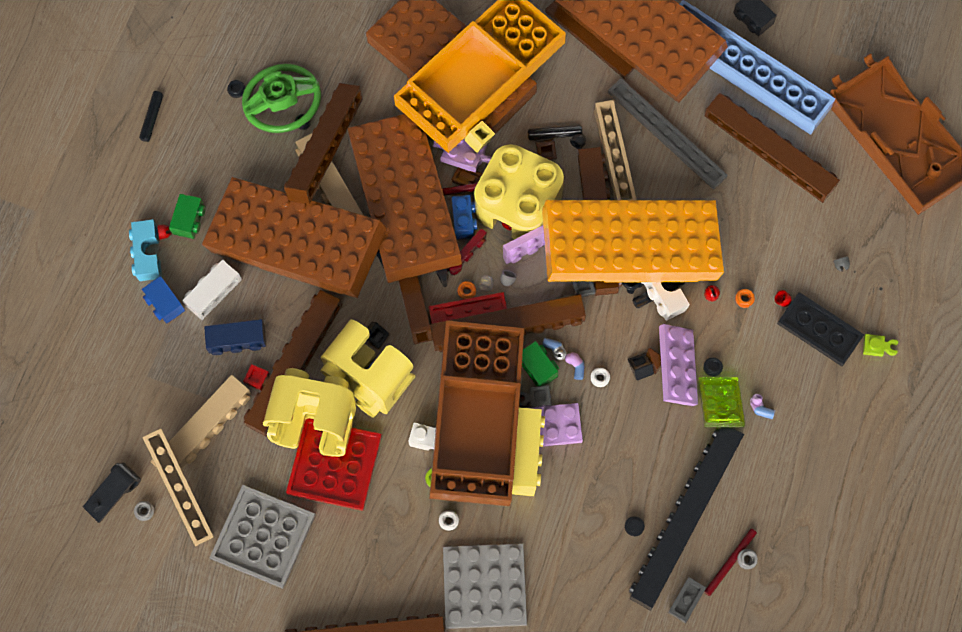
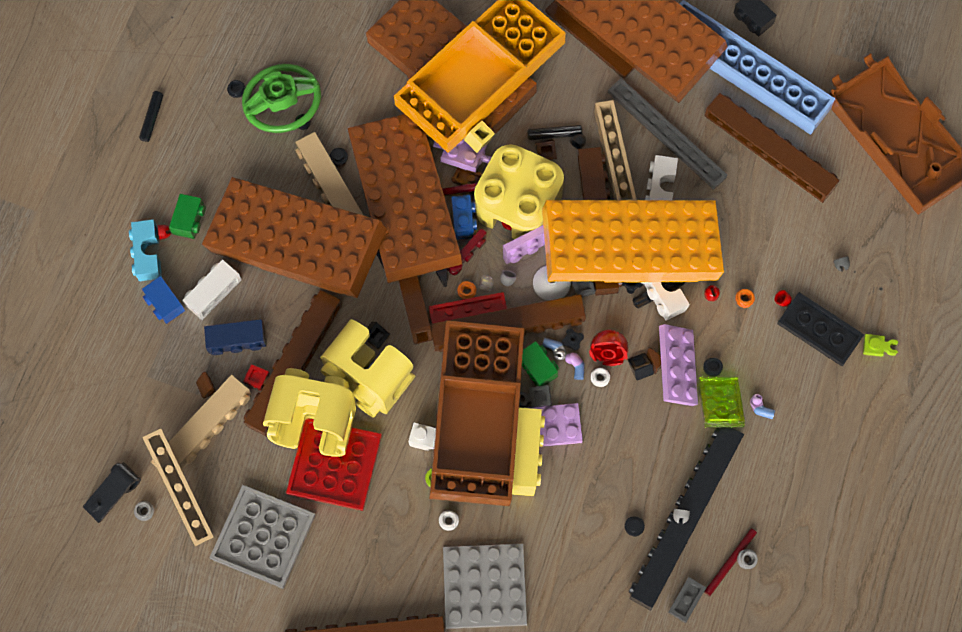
(205, 385): none -> reddish brown slope
(323, 143): reddish brown brick -> none
(338, 156): none -> black plate
(548, 290): none -> white dish
(575, 345): none -> black plate
(609, 347): none -> red cylinder
(662, 170): none -> white arch
(684, 514): none -> light grey hinge

